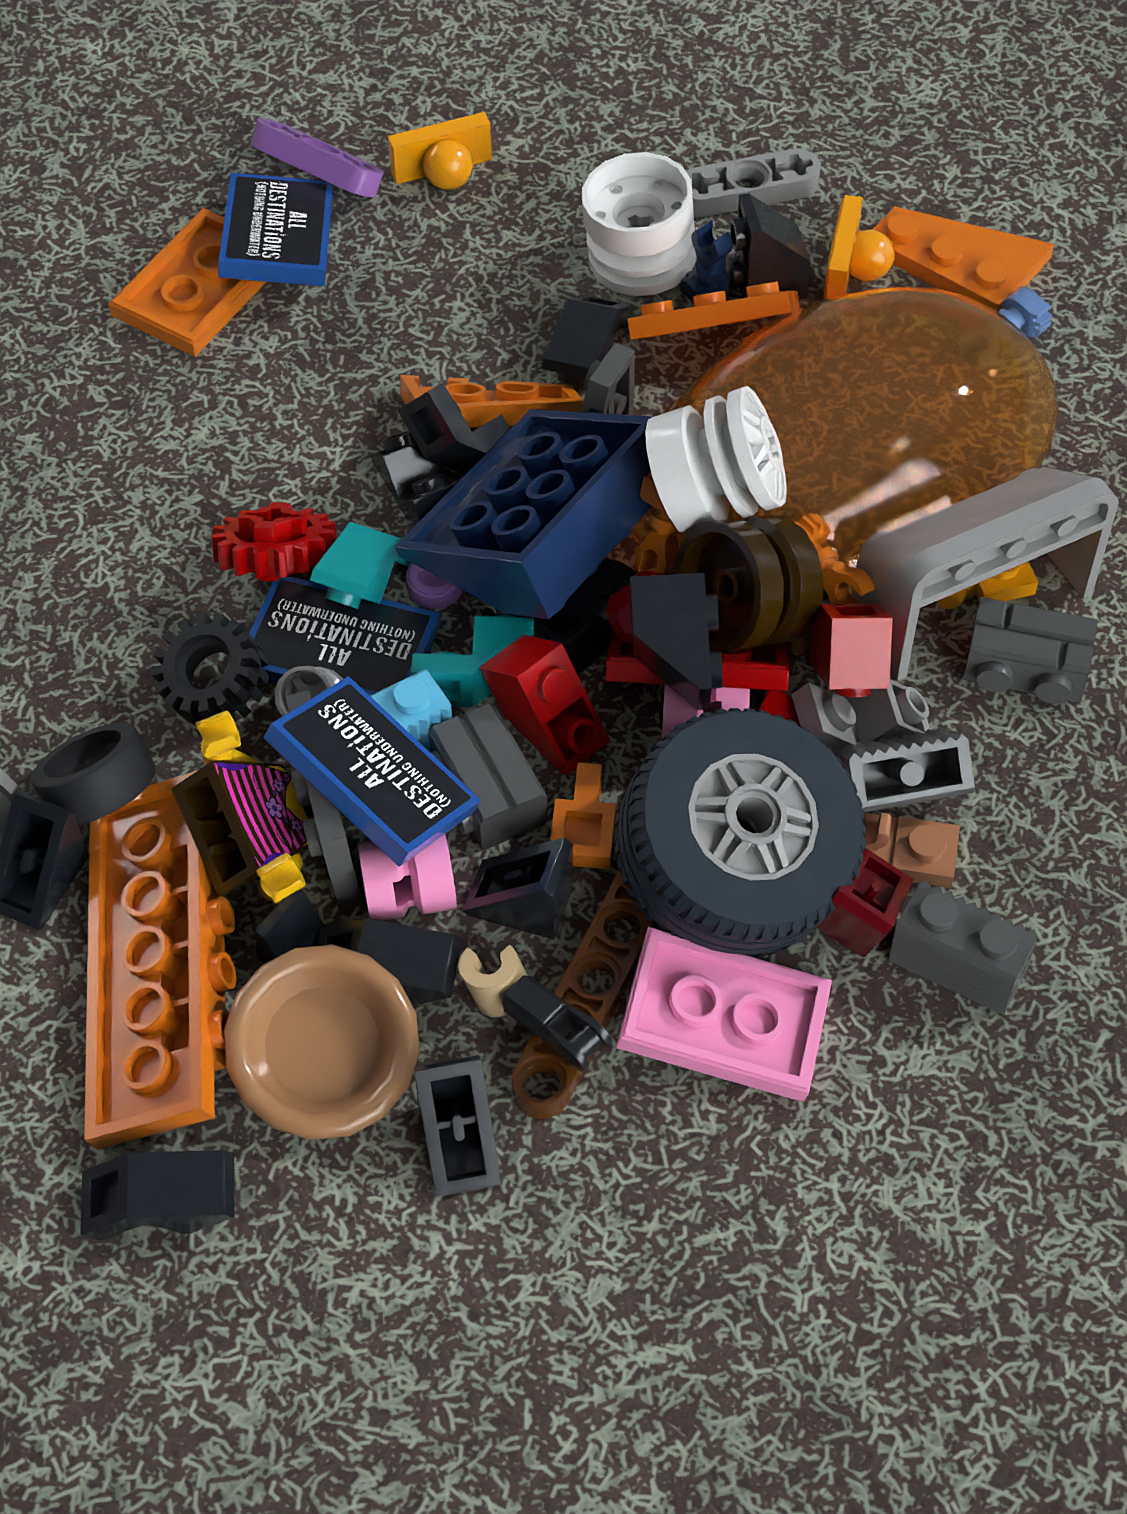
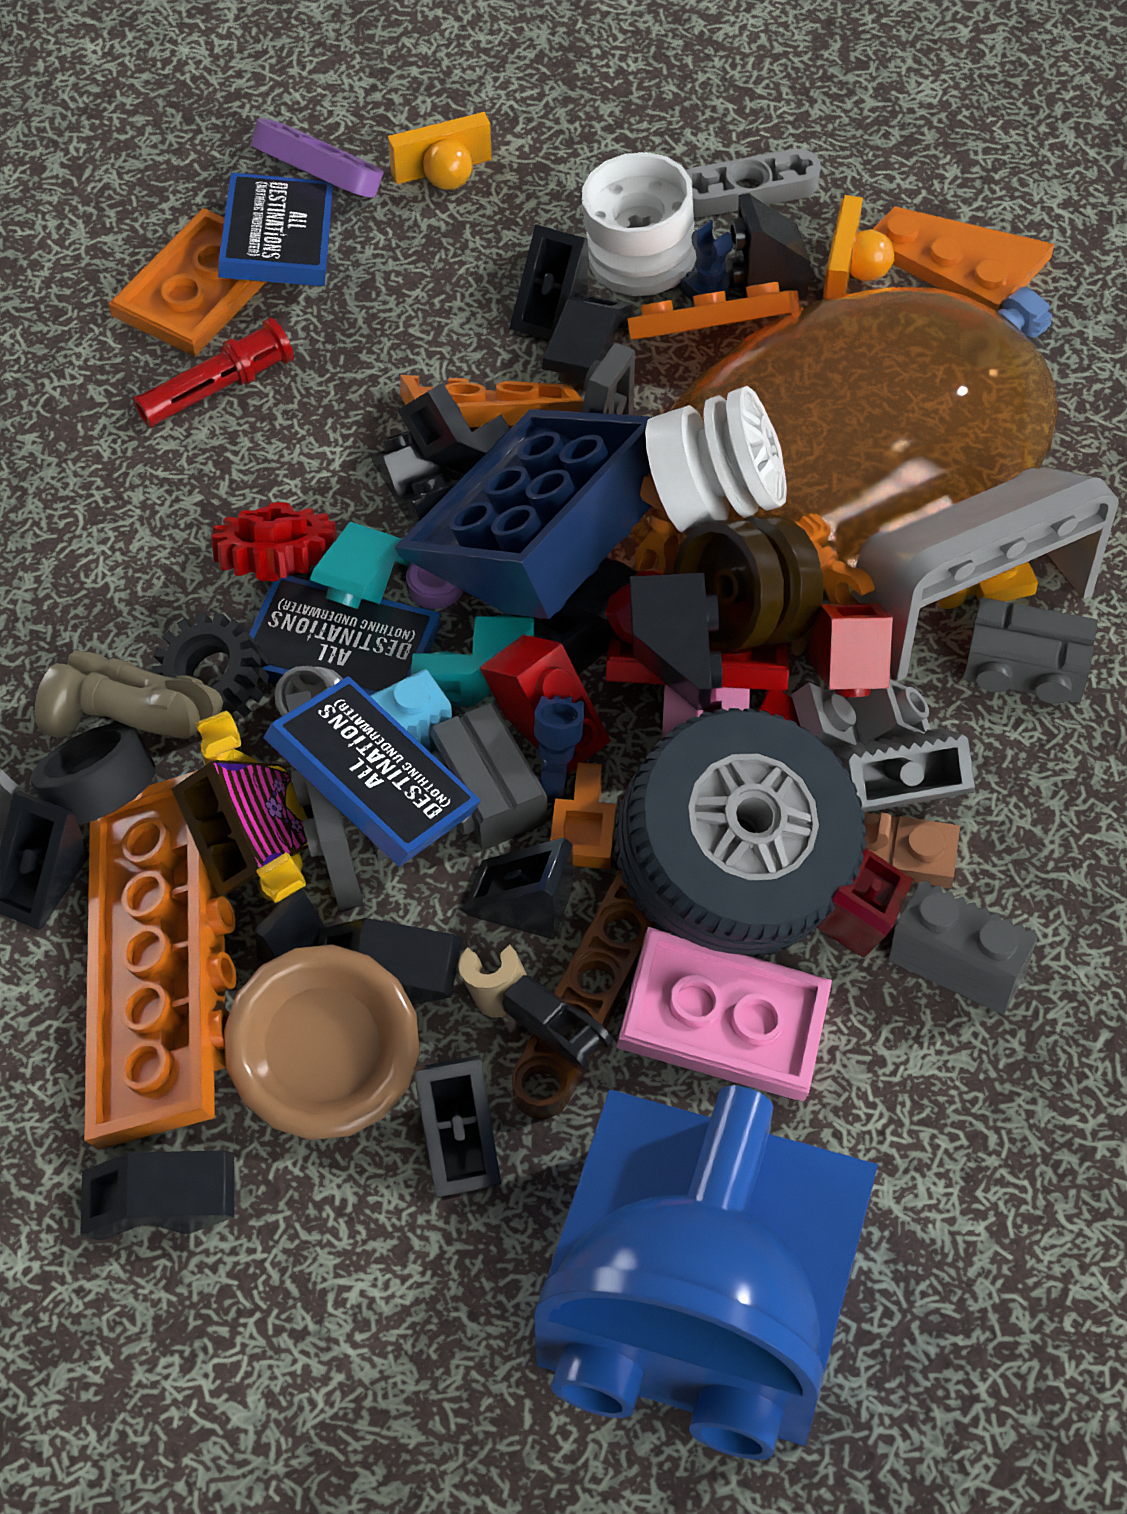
(121, 693): none -> dark tan piece
(235, 363): none -> red pin
(391, 894): bright pink wheel -> none
(552, 274): none -> black slope
(557, 729): none -> dark blue piece
(703, 1270): none -> blue piece

